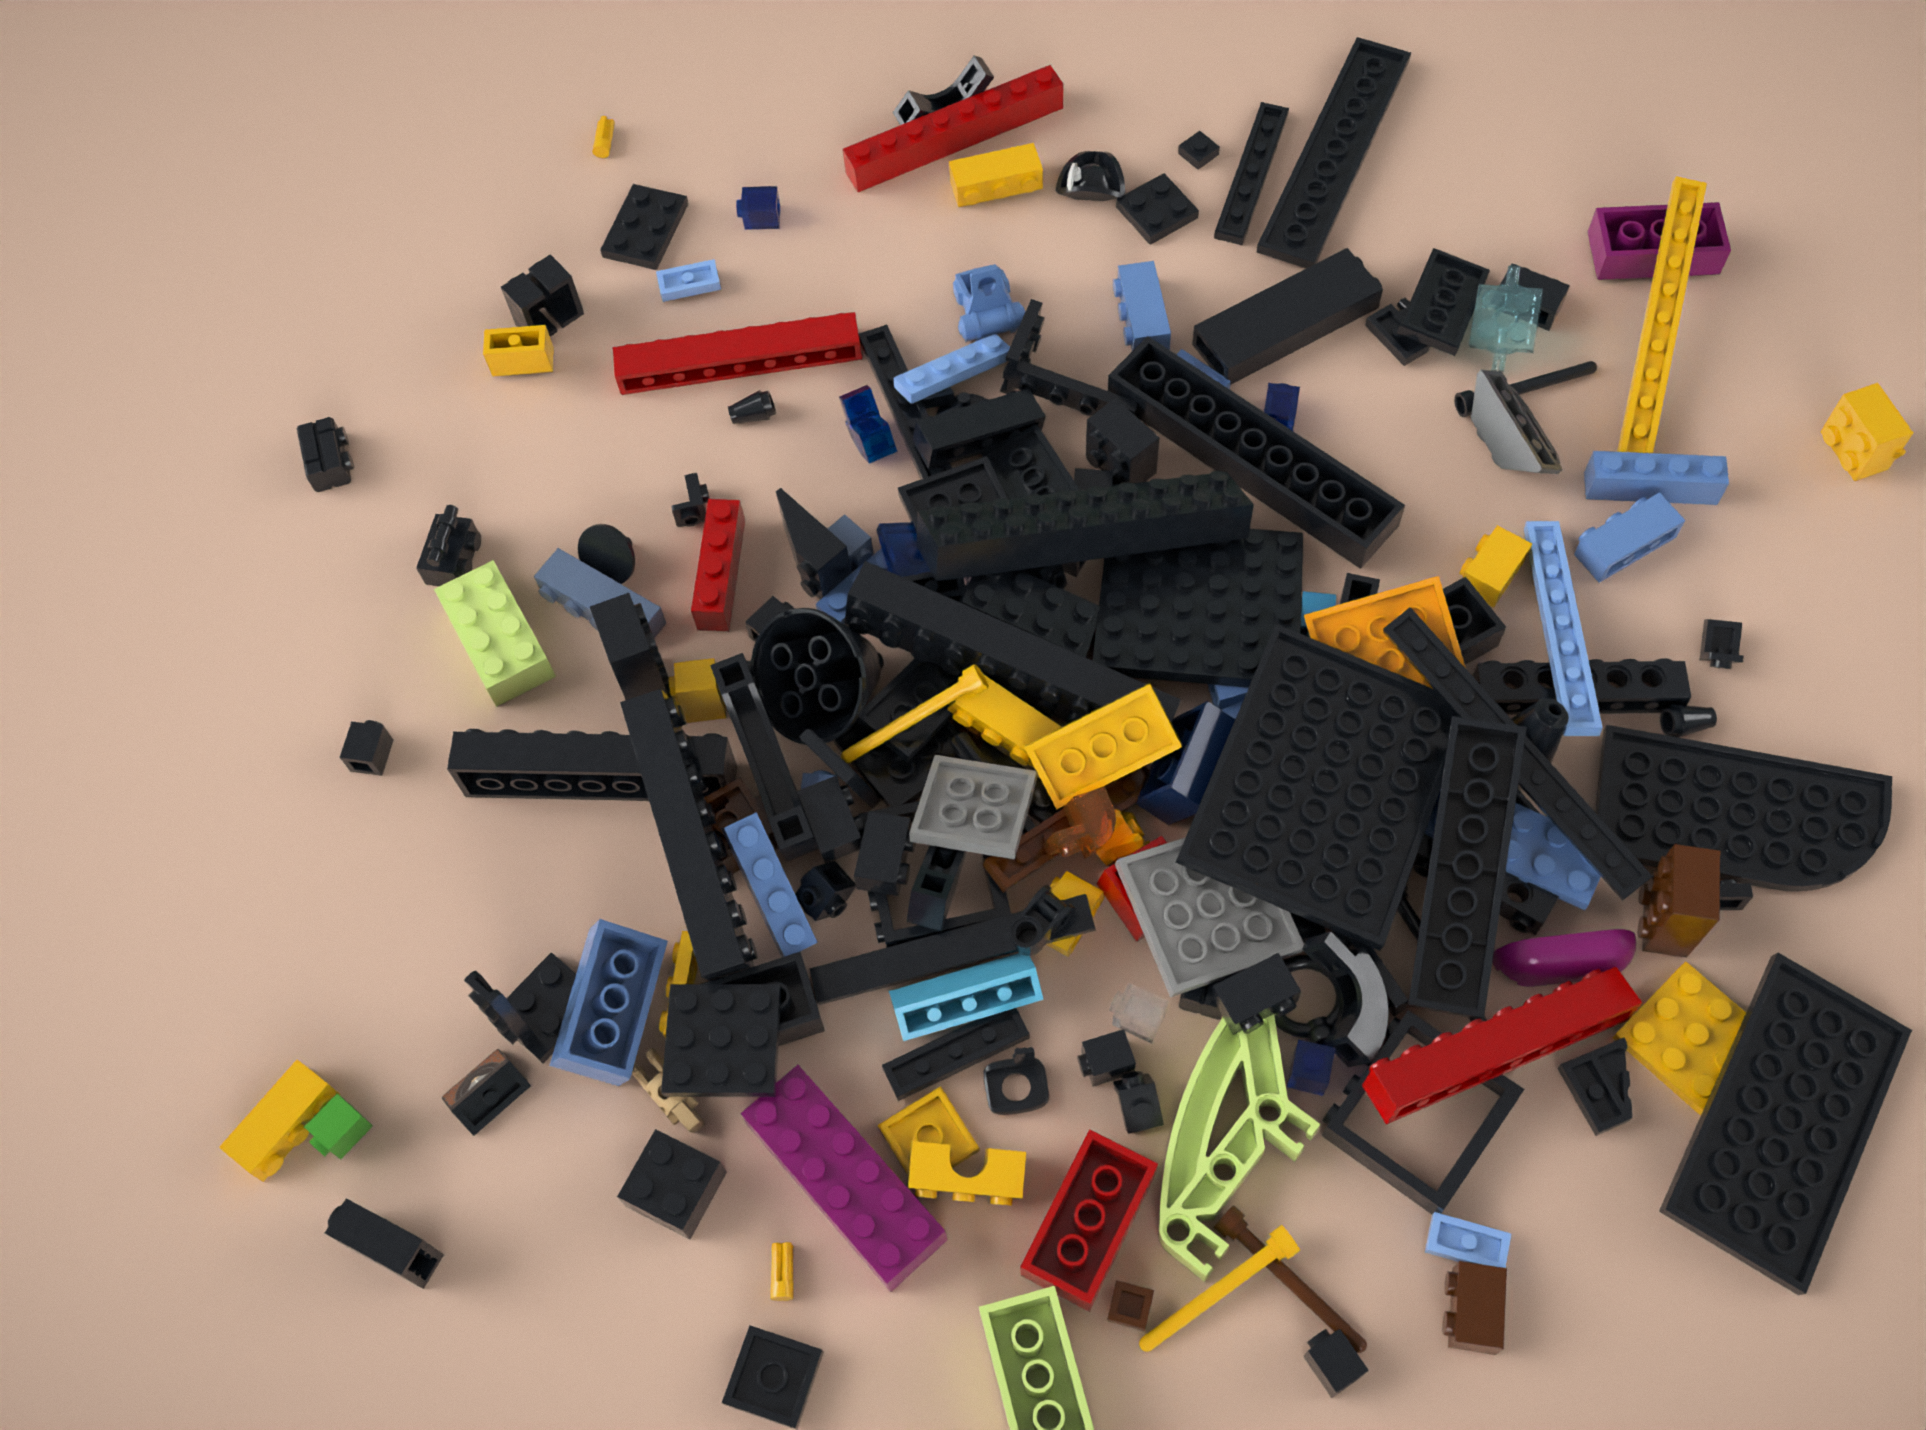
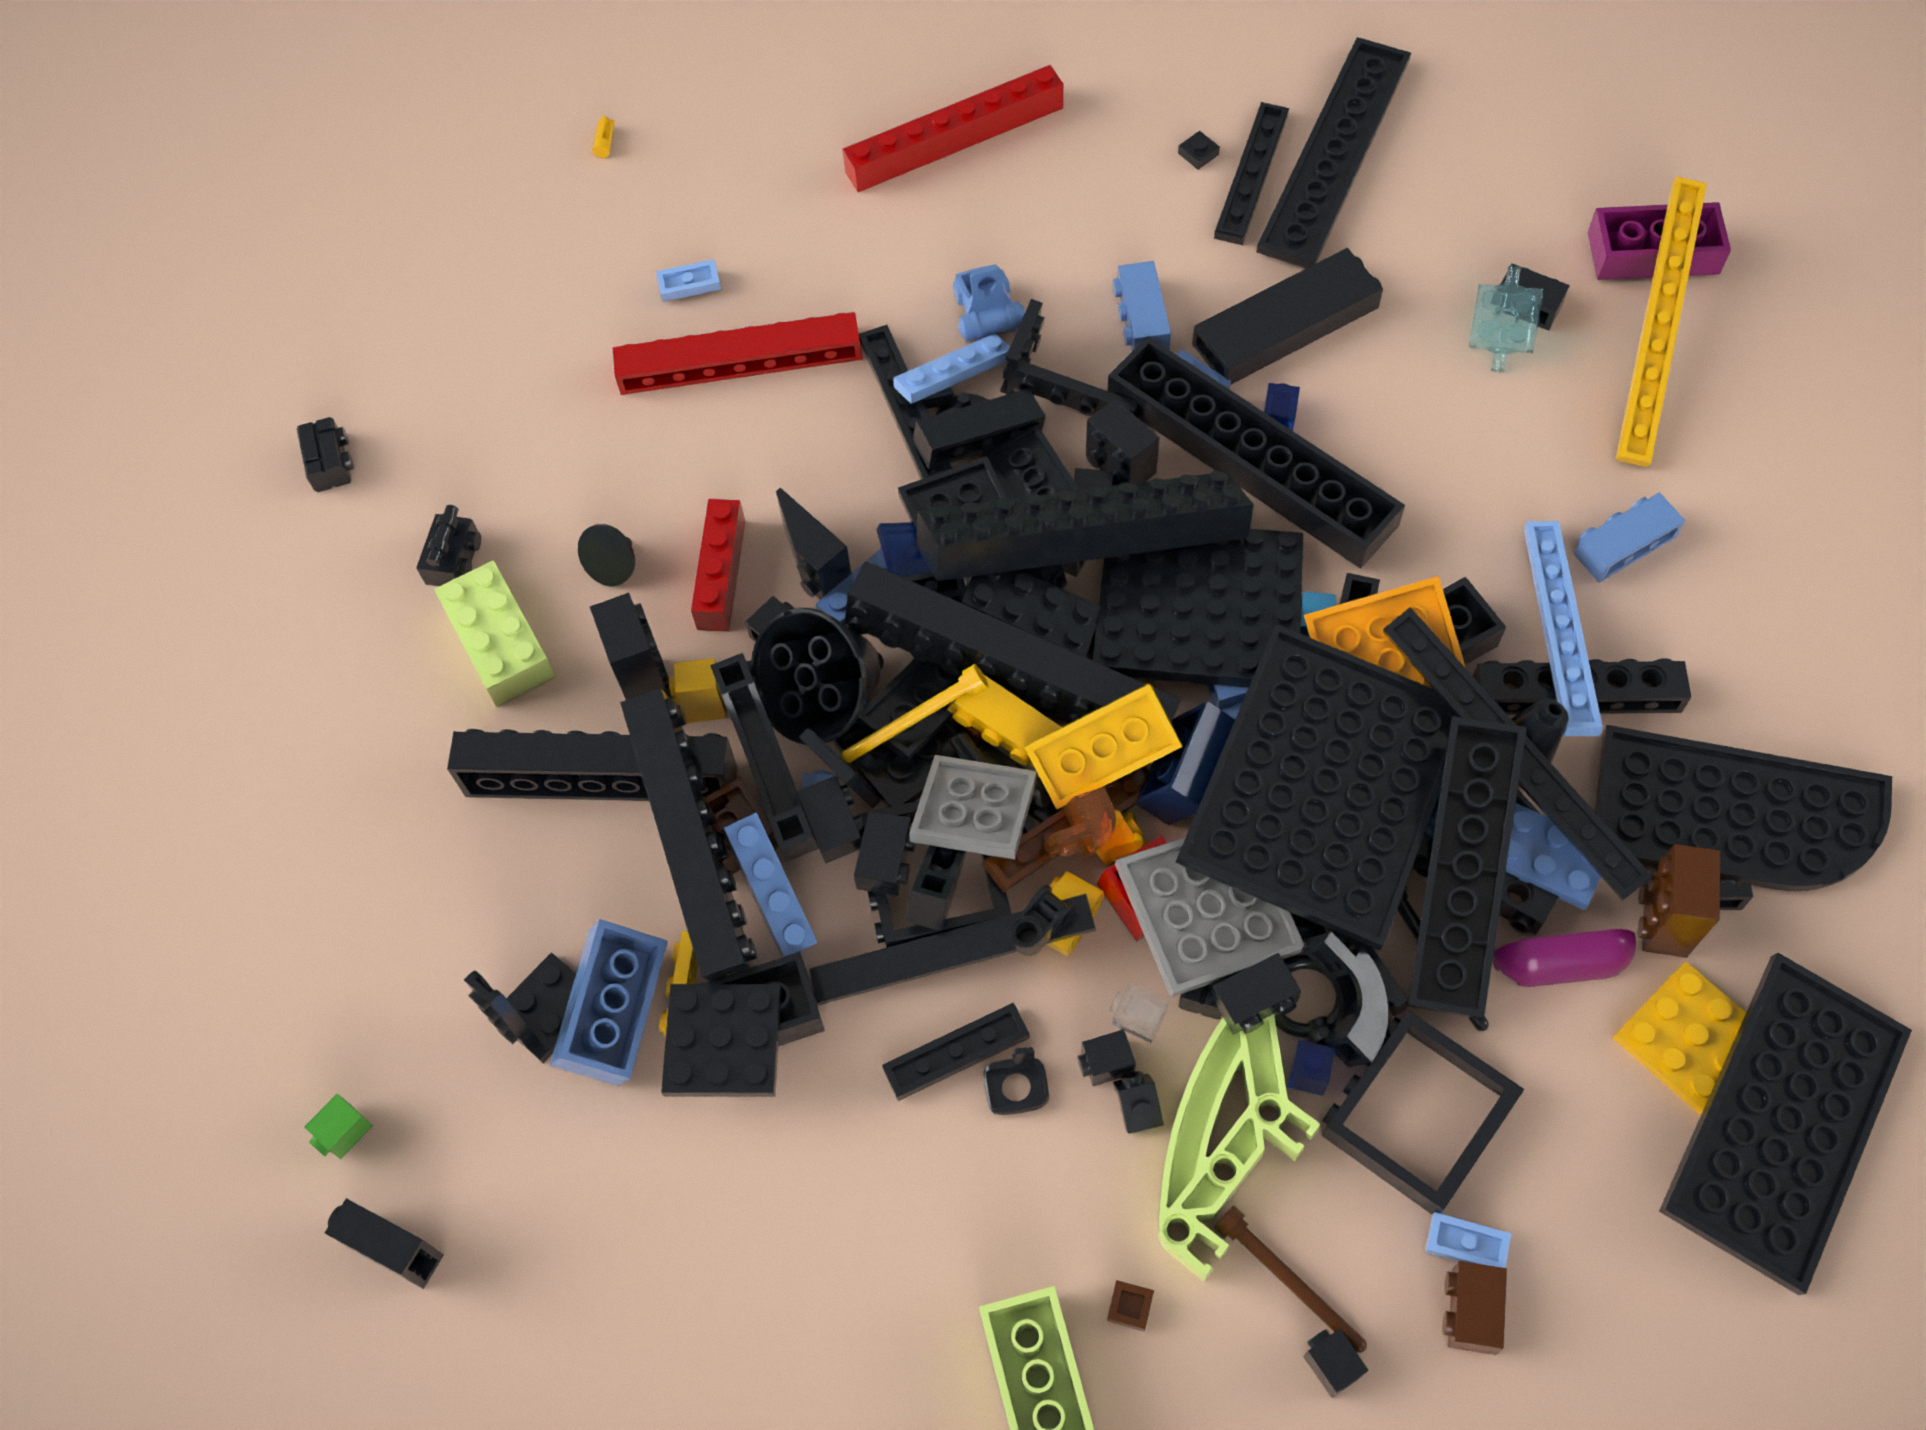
(278, 1121): yellow brick -> none
(366, 747): black brick -> none
(485, 1092): black panel -> none
(518, 350): yellow brick -> none
(547, 288): black piece -> none
(581, 586): sand blue brick -> none
(644, 226): black plate -> none
(672, 1184): black brick -> none
(674, 1108): tan hinge -> none
(694, 511): black bracket -> none
(753, 408): black cone -> none
(759, 207): clear blue brick -> none
(773, 1377): black plate -> none
(782, 1272): yellow piece -> none
(825, 891): black brick -> none
(845, 1178): magenta brick -> none
(857, 541): sand blue brick -> none
(866, 425): clear blue brick -> none
(931, 1121): yellow tile -> none
(965, 995): medium azure brick -> none
(970, 82): black arch -> none
(996, 175): yellow brick -> none
(999, 1178): yellow arch -> none
(1089, 1220): red brick -> none
(1091, 177): black hat -> none
(1157, 208): black plate -> none
(1278, 1246): yellow piece -> none
(1385, 325): black plate -> none
(1443, 302): black tile -> none
(1464, 399): black piece -> none
(1496, 563): yellow brick -> none
(1499, 1044): red brick -> none
(1510, 427): dark grey wedge -> none
(1601, 1086): black wing -> none
(1640, 475): medium blue brick -> none
(1685, 719): black cone -> none
(1721, 643): black bracket -> none
(1866, 432): yellow brick -> none

